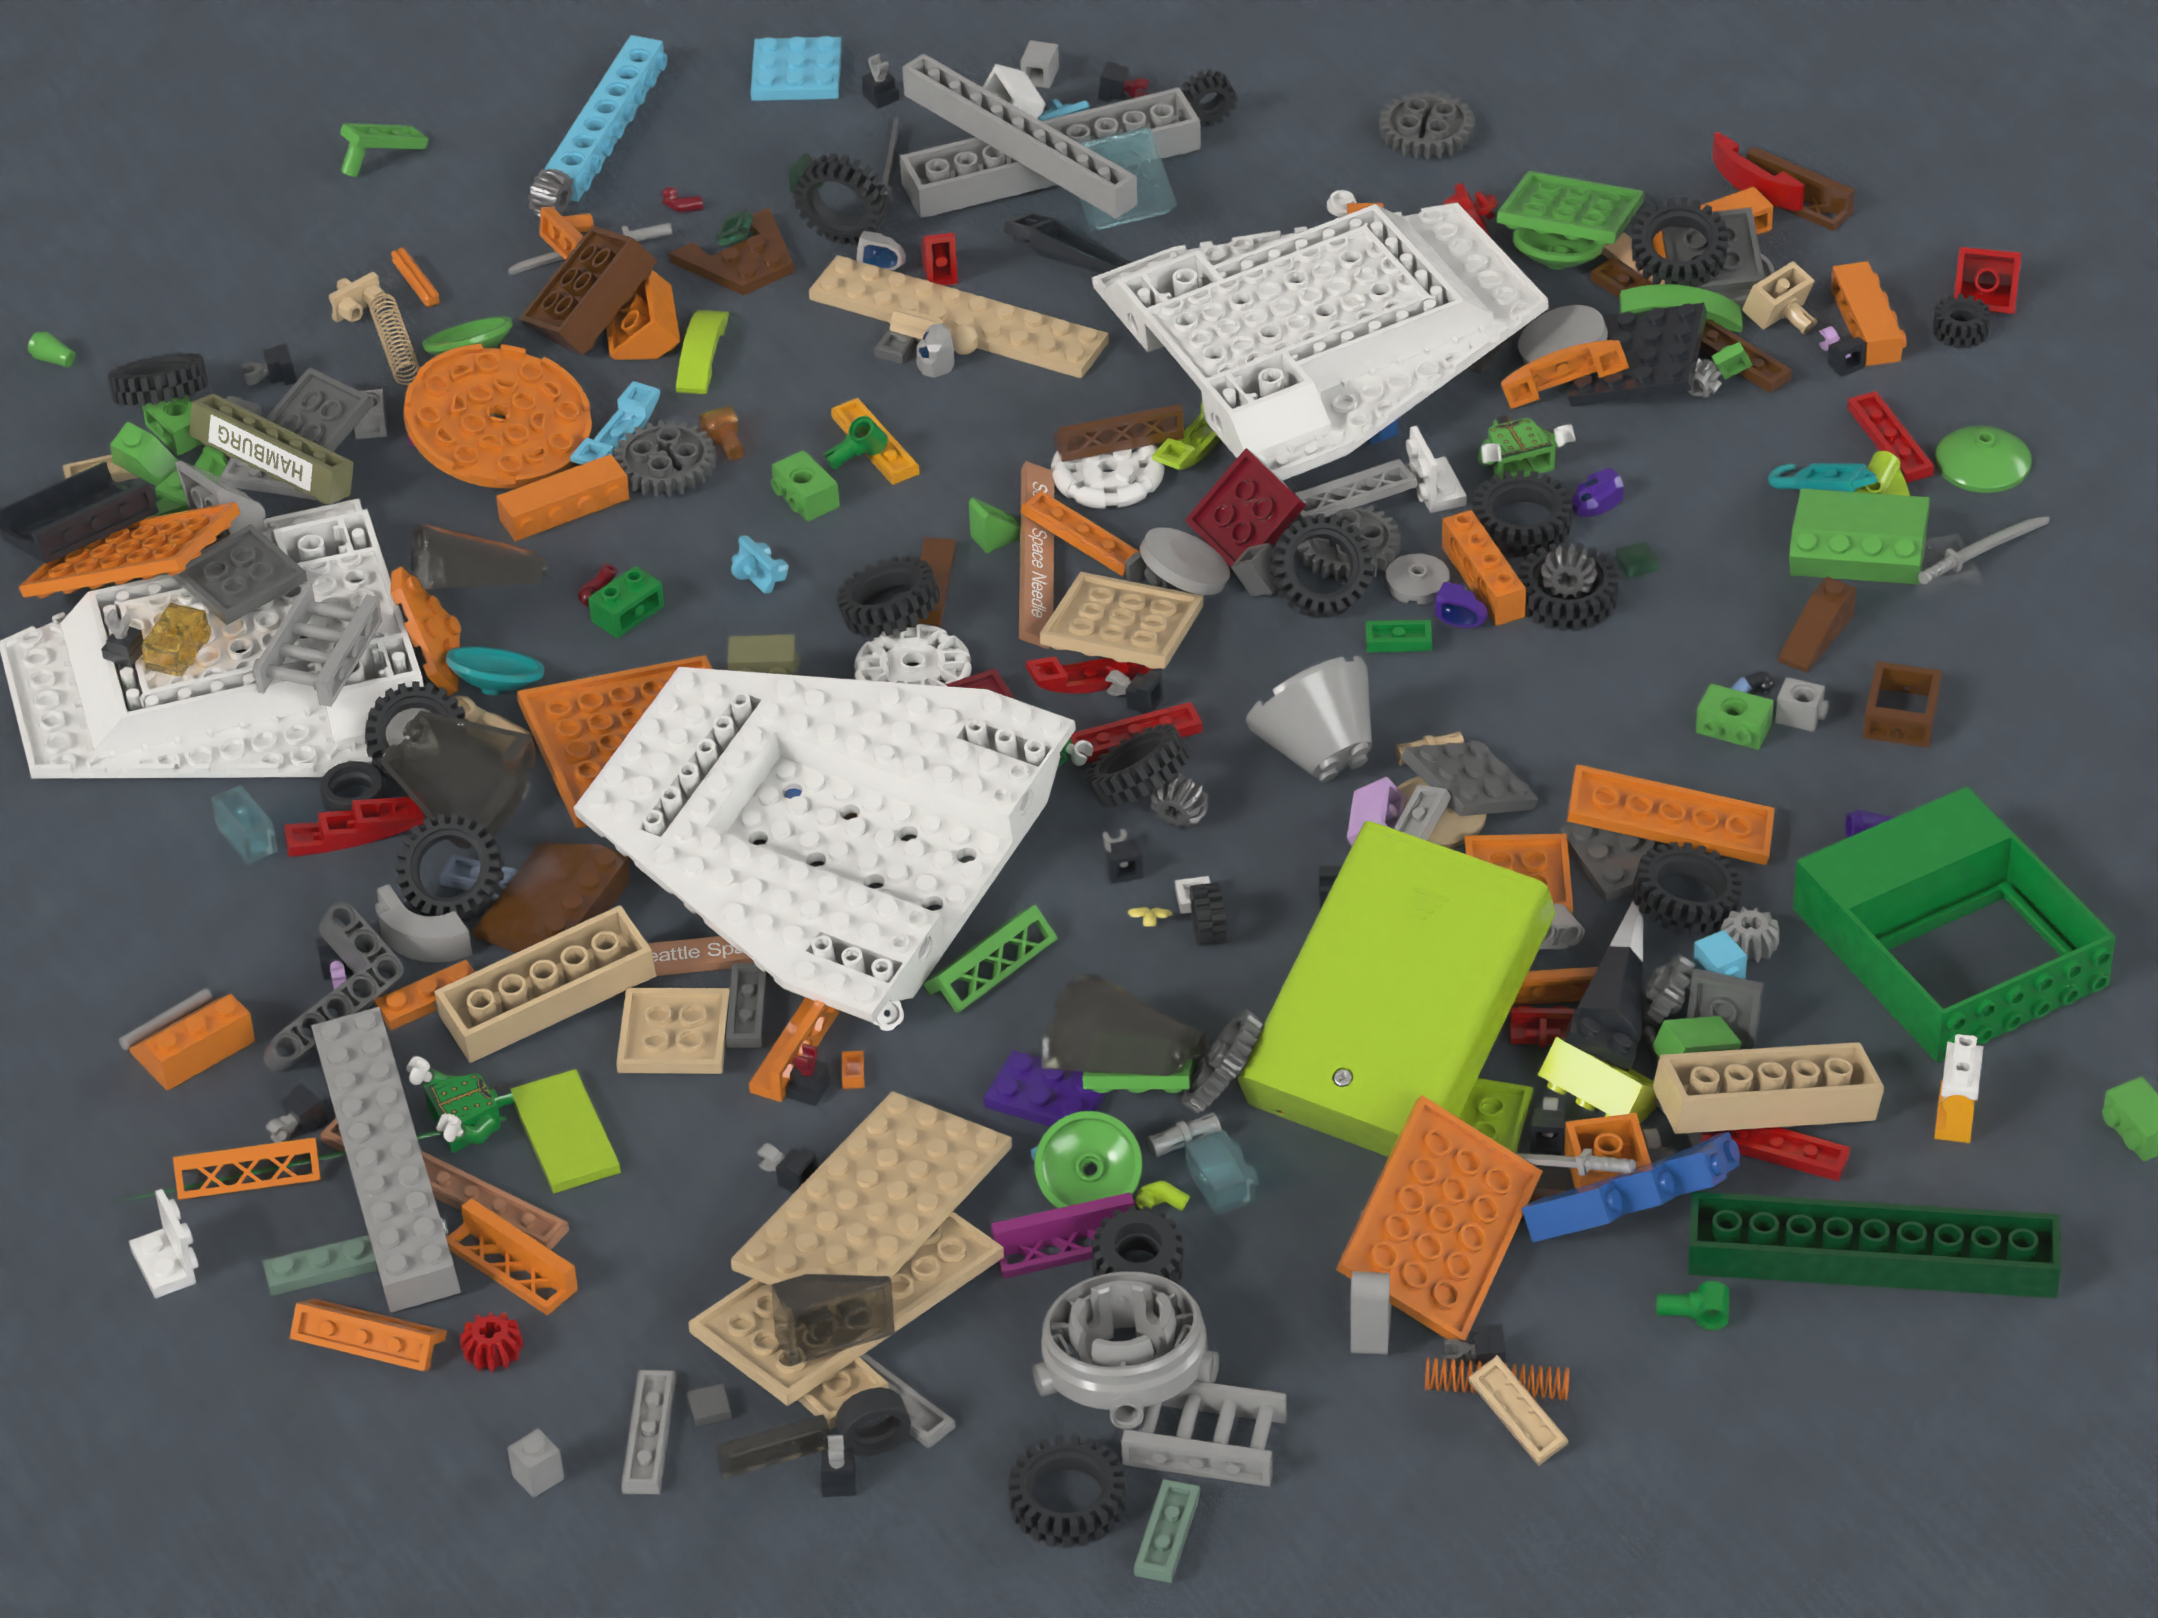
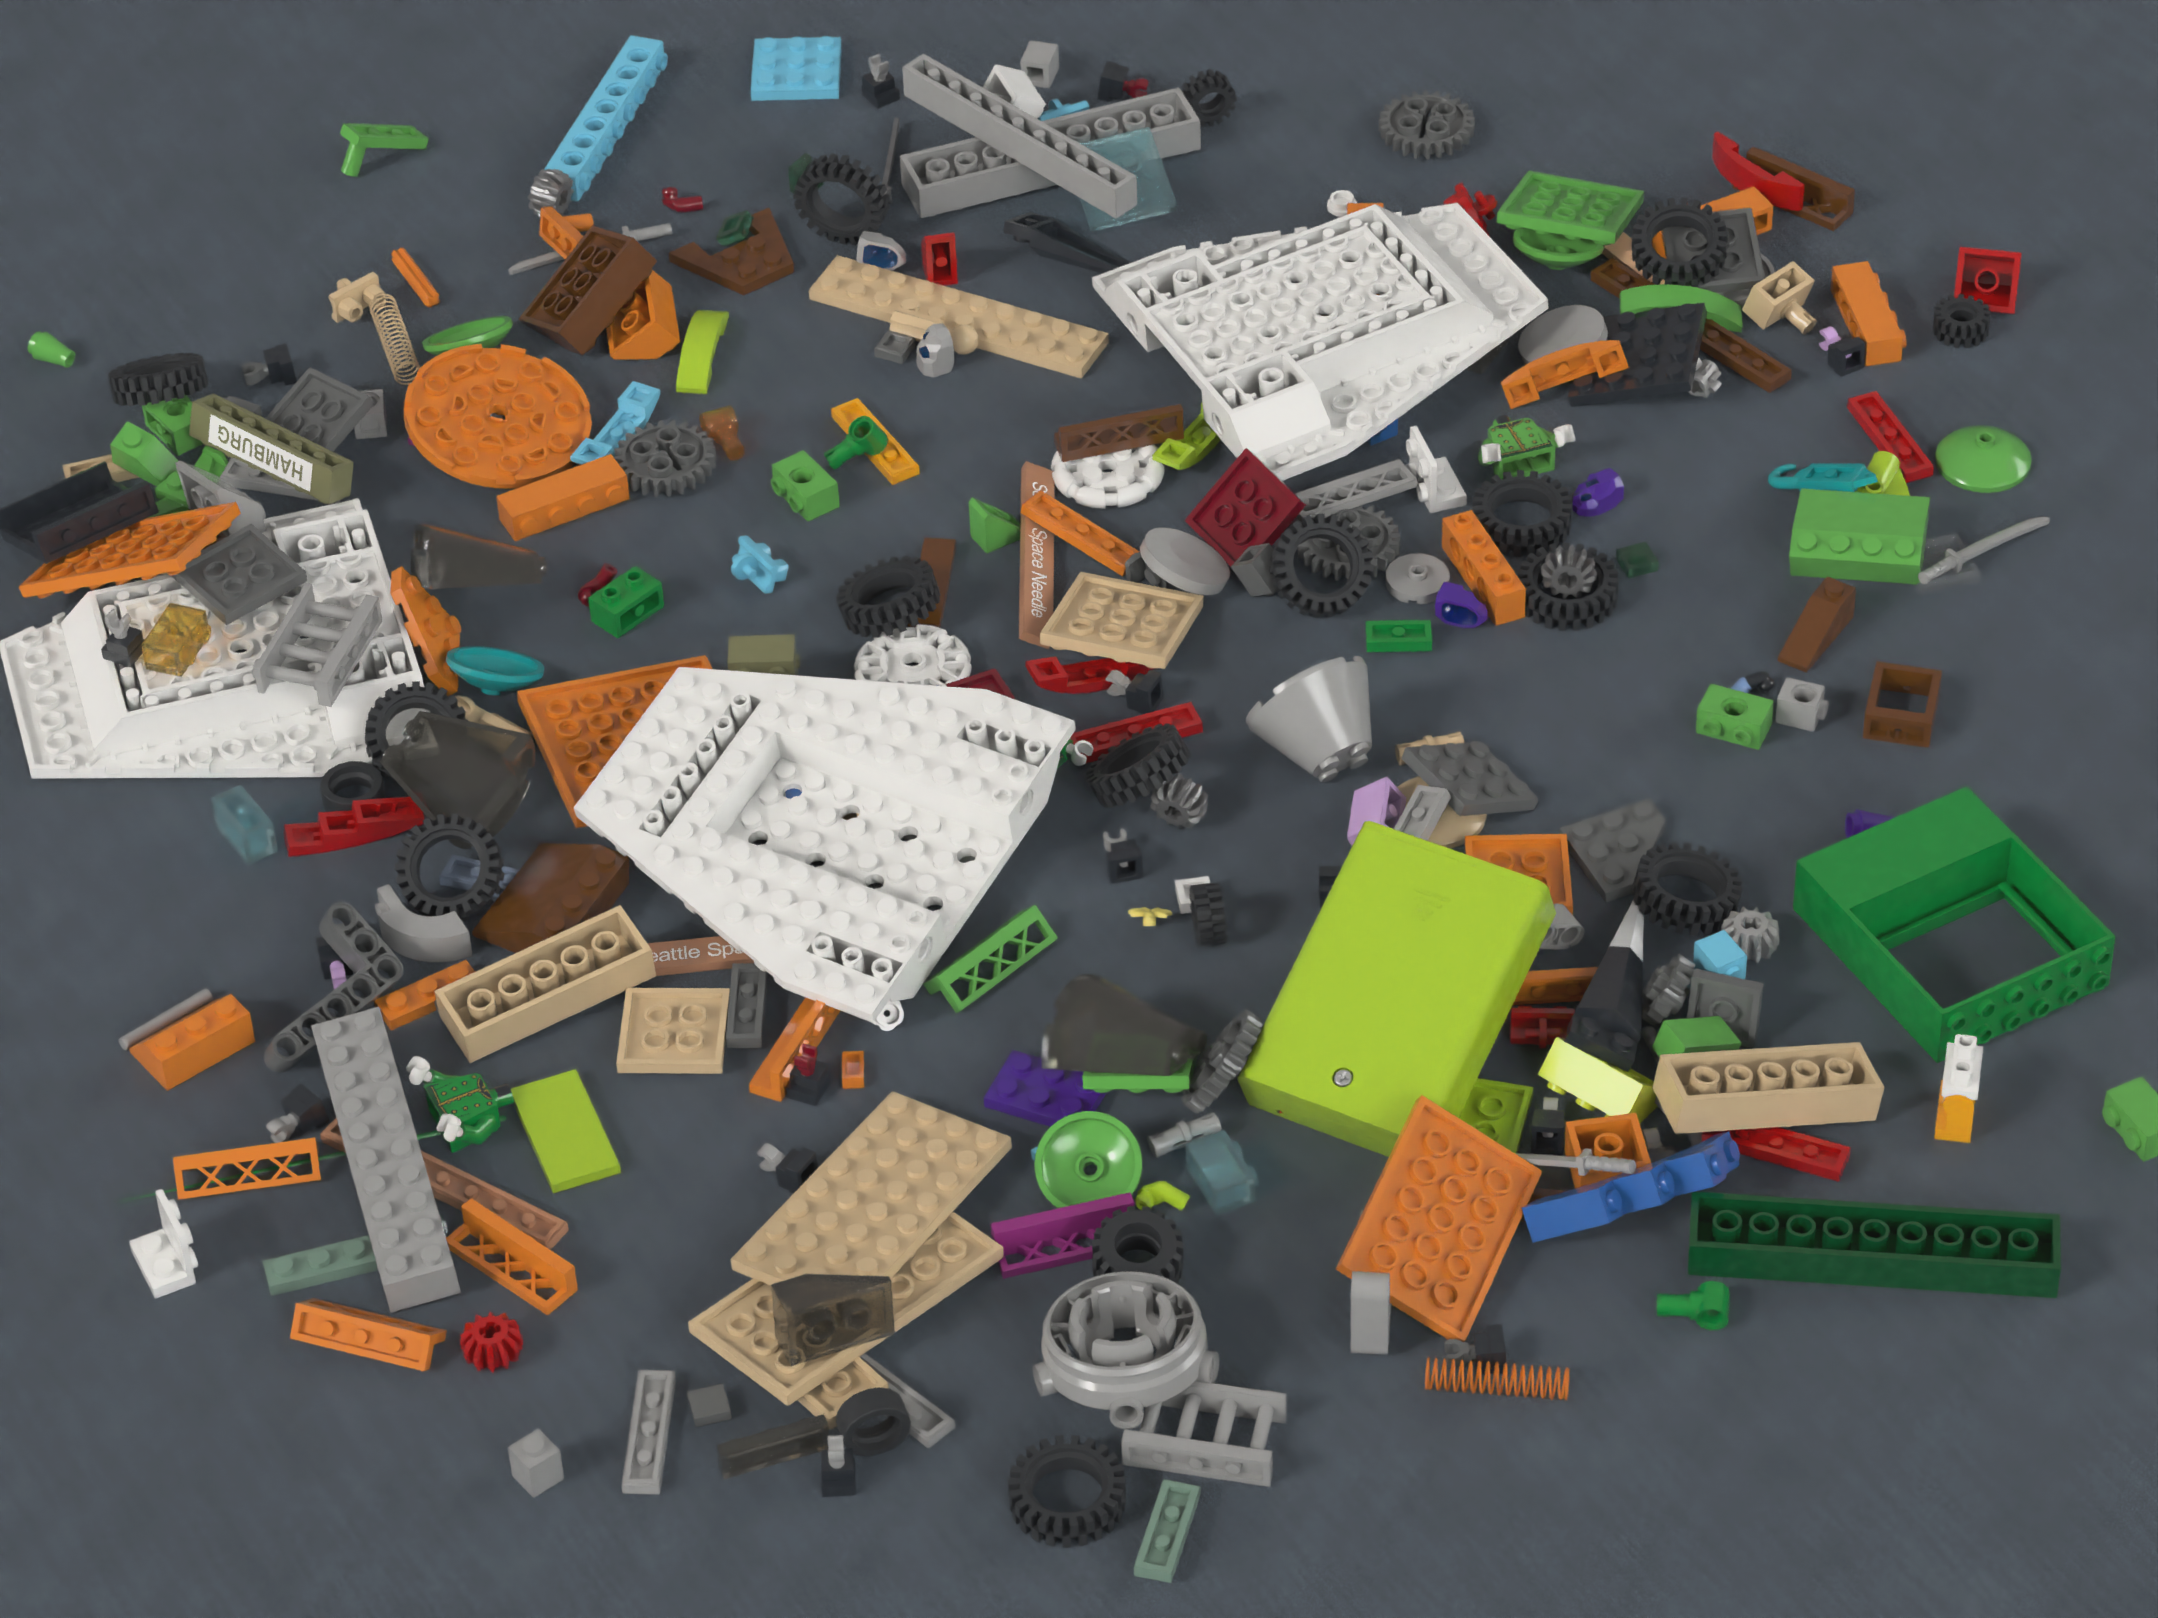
(1518, 1410): tan plate -> none
(1670, 814): orange plate -> none
(1732, 360): bright green plate -> none

